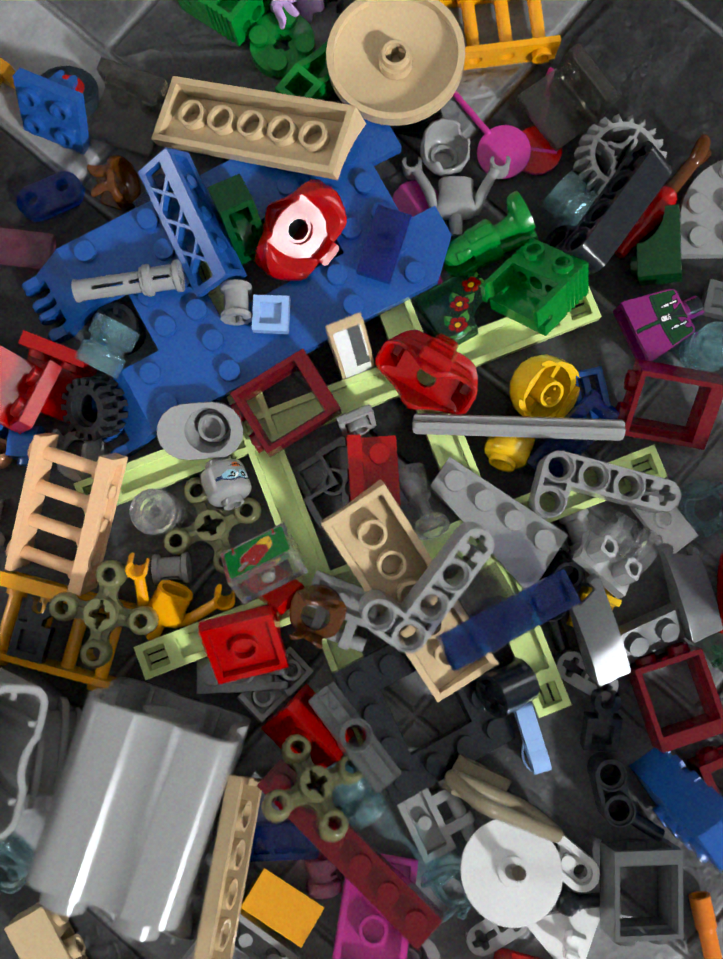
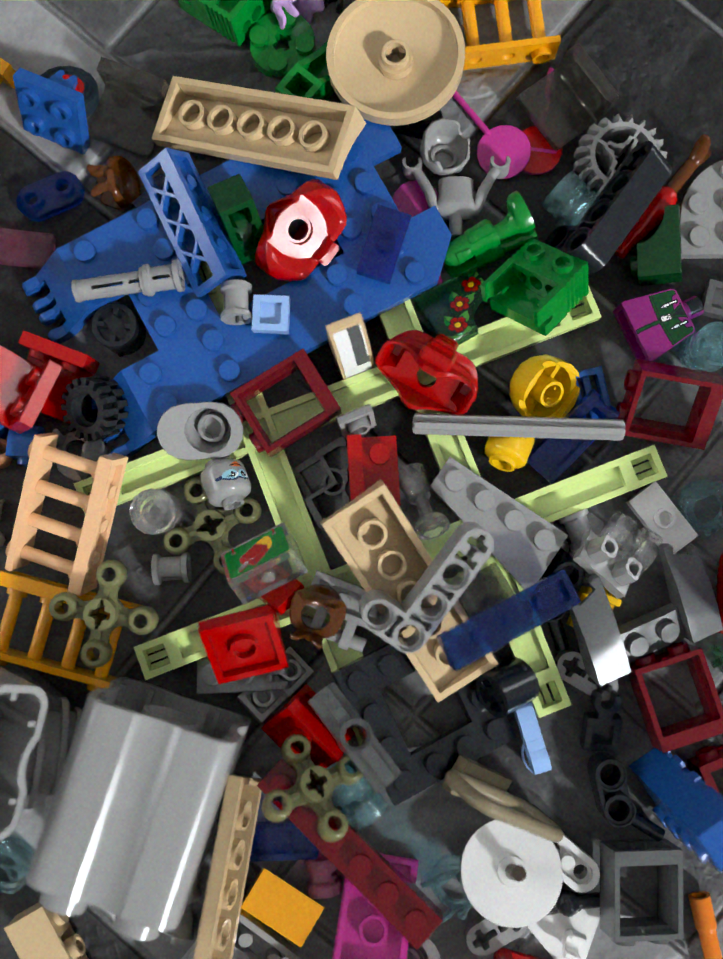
(32, 637): black plate -> none
(107, 345): clear light blue wheel -> none
(172, 600): light orange piece -> none
(427, 825): light grey plate -> none
(605, 488): light grey beam -> none

